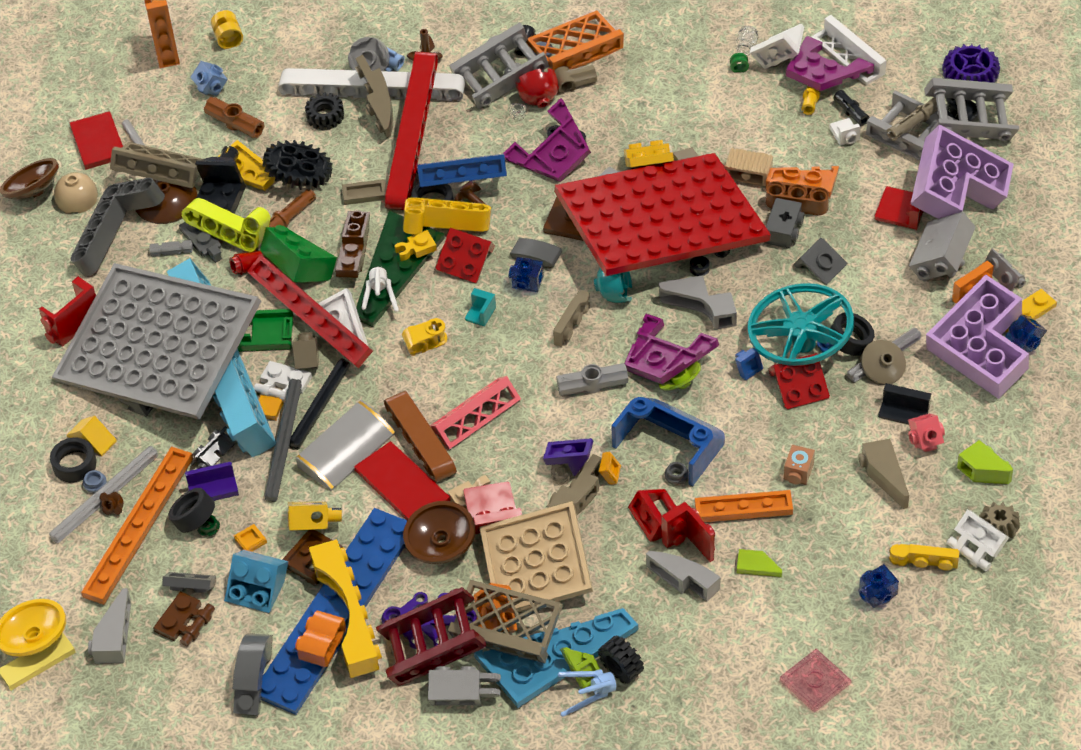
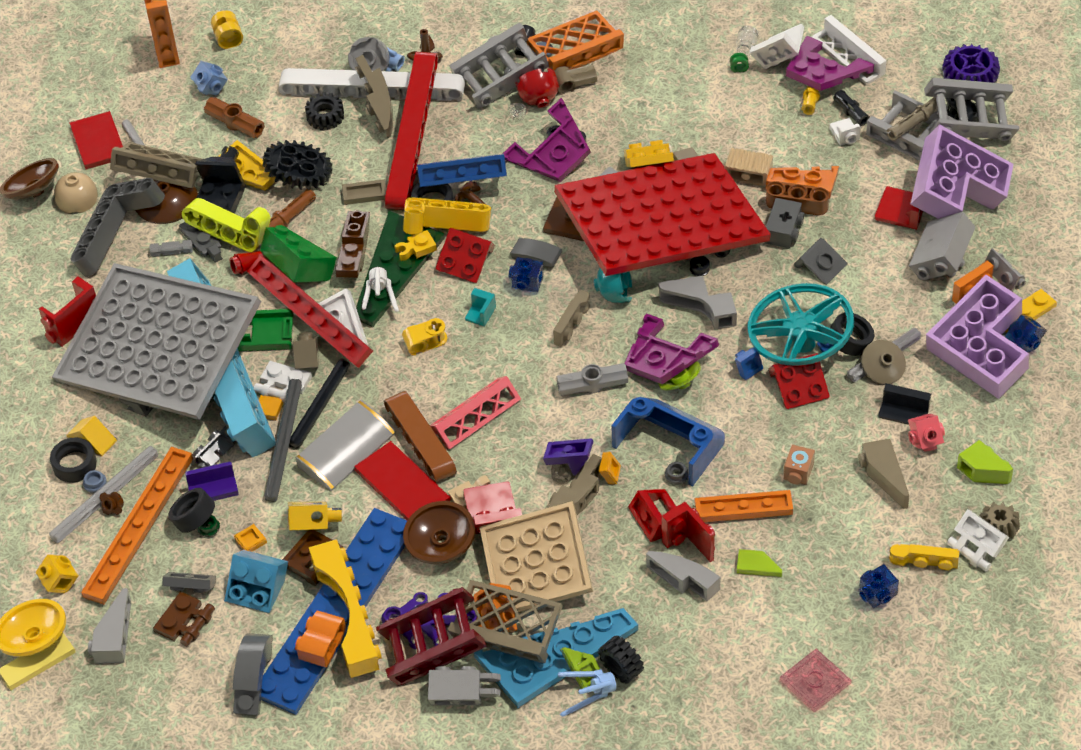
(56, 573): none -> yellow brick

